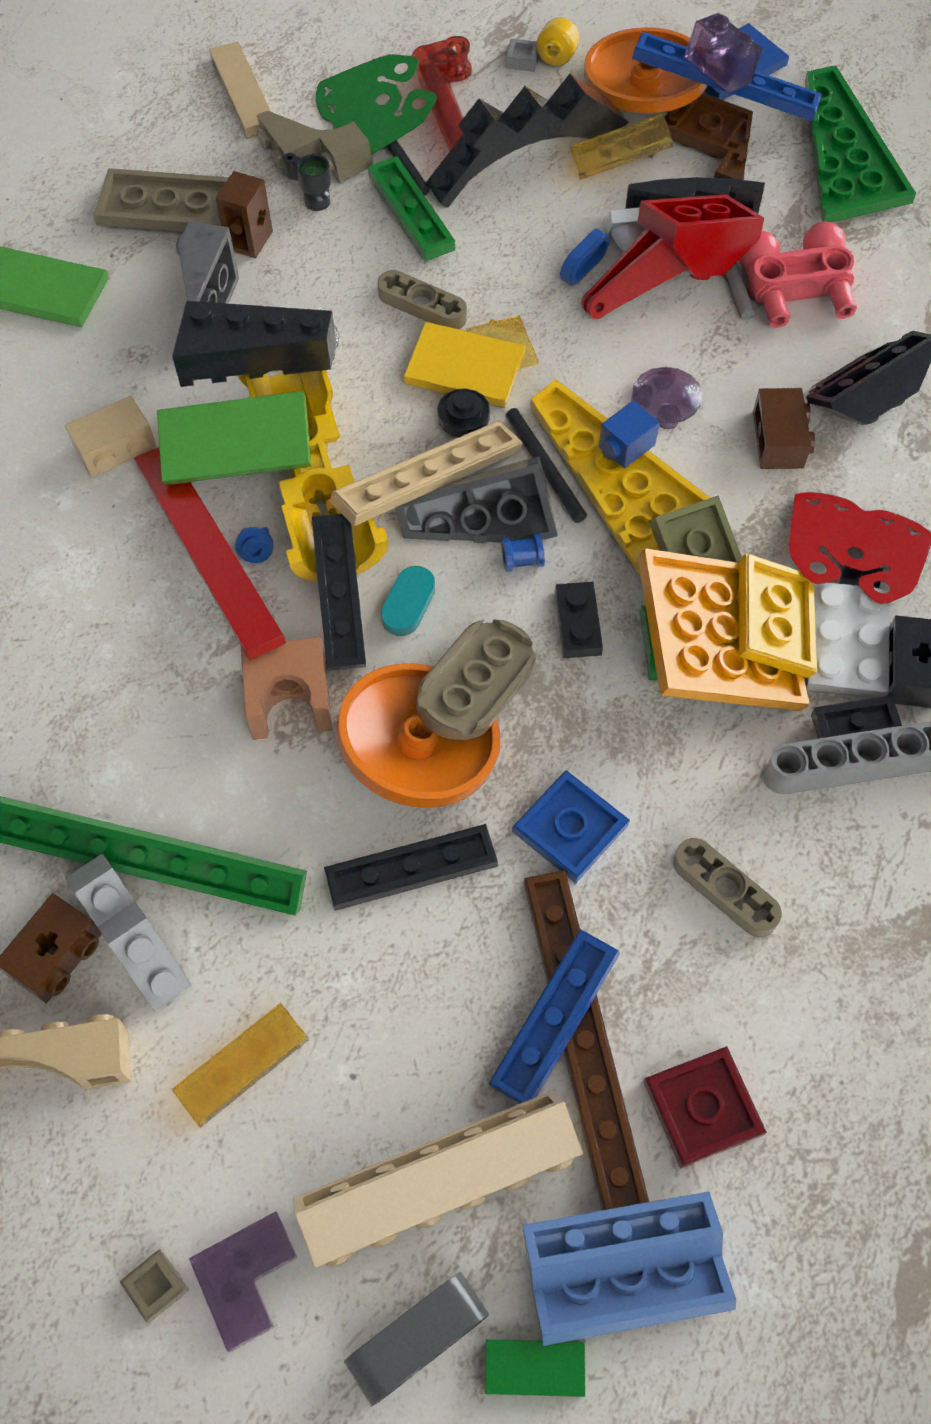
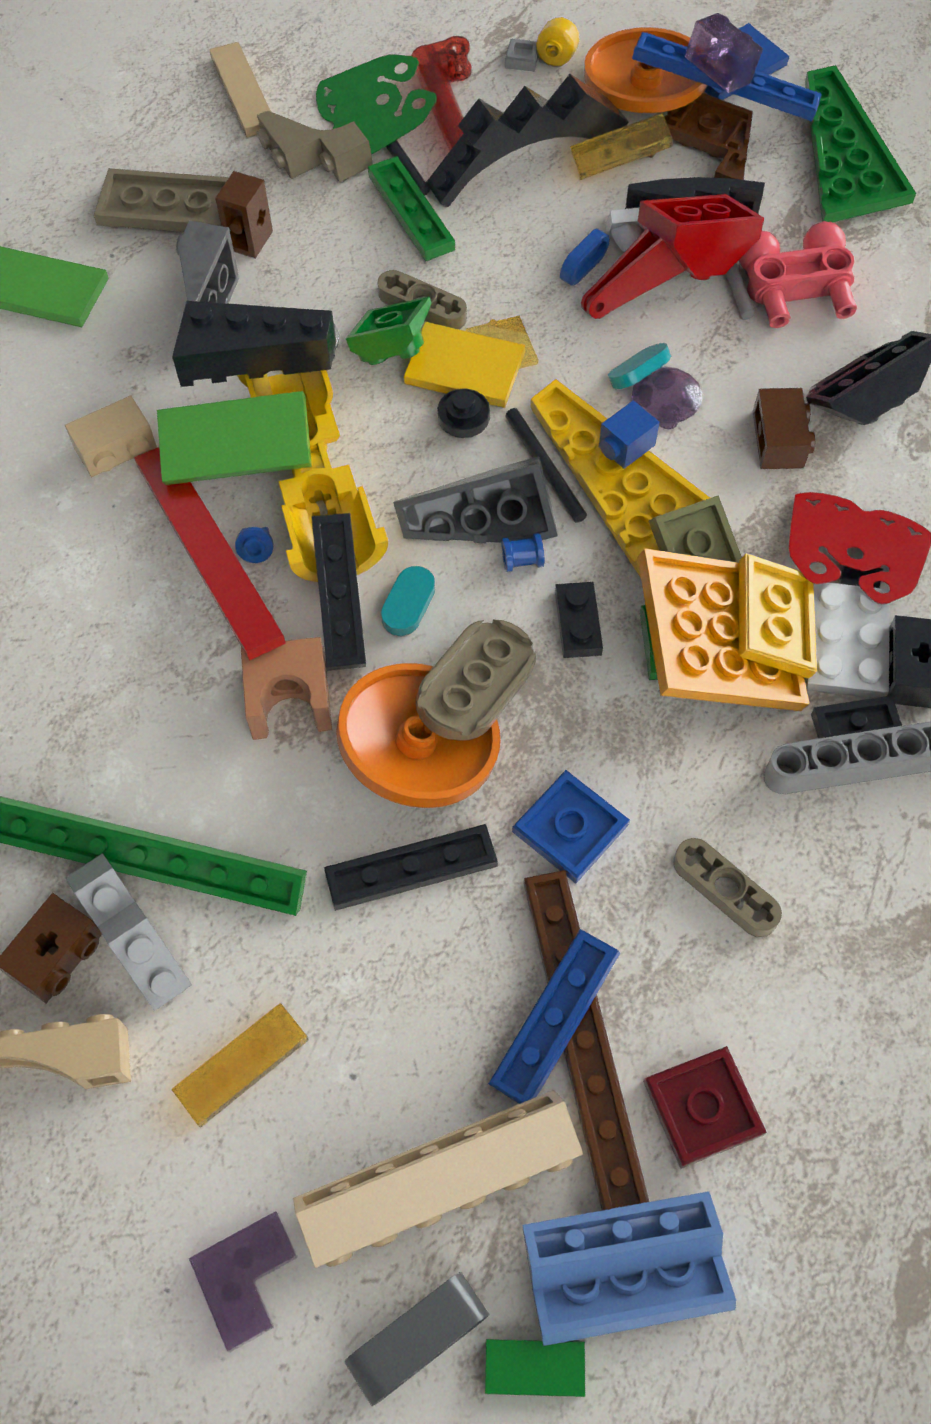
(154, 1286): dark tan tile -> none
(313, 178): black piece -> none
(389, 331): none -> green slope
(424, 473): tan tile -> none
(639, 366): none -> teal tile

